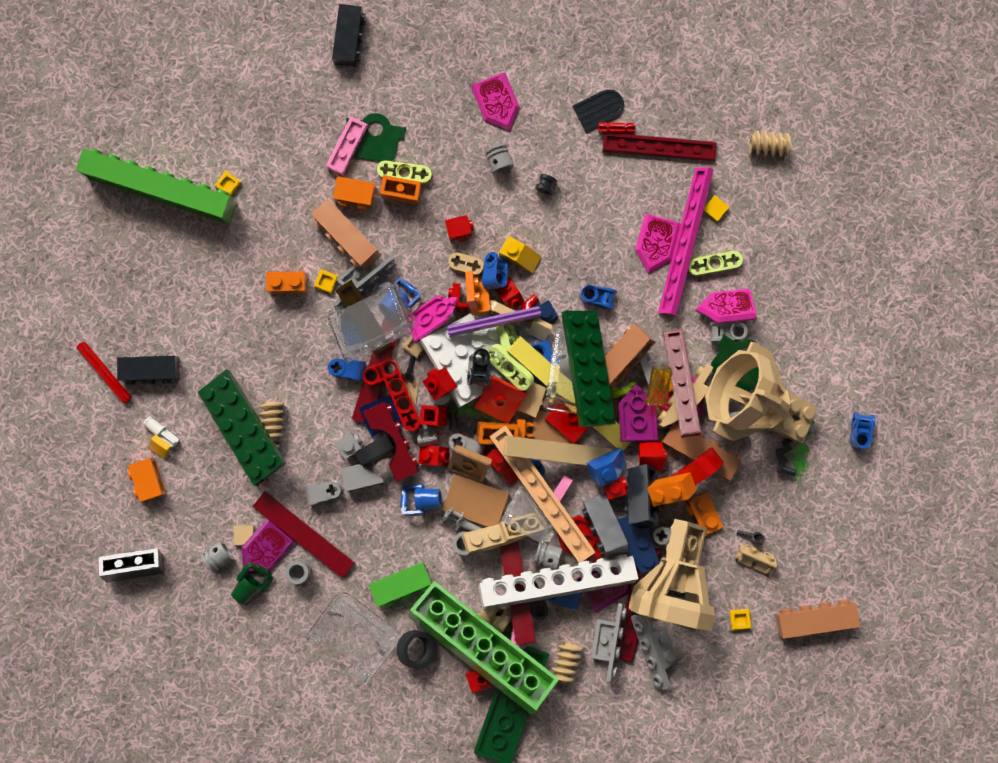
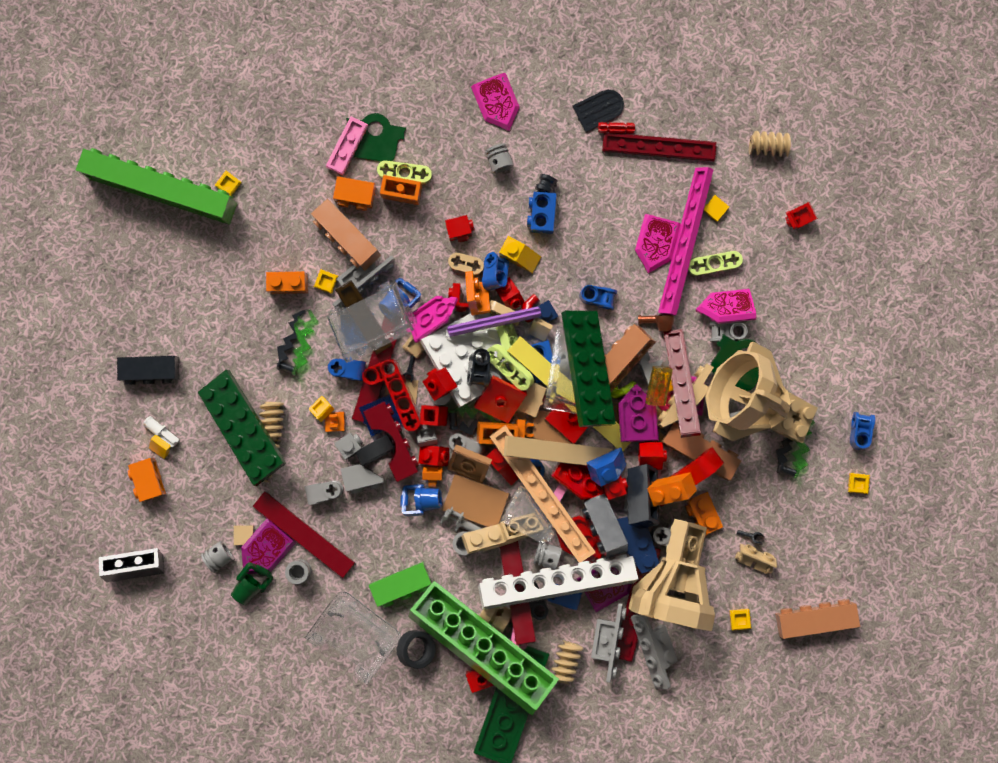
(103, 372): red axle -> none
(297, 334): none -> piece
(321, 408): none -> yellow tile
(335, 422): none -> orange tile
(348, 35): black brick -> none
(432, 474): none -> orange tile
(546, 213): none -> blue brick
(577, 480): none -> red tile
(663, 323): none -> copper bar
(801, 216): none -> red bracket
(858, 483): none -> yellow tile

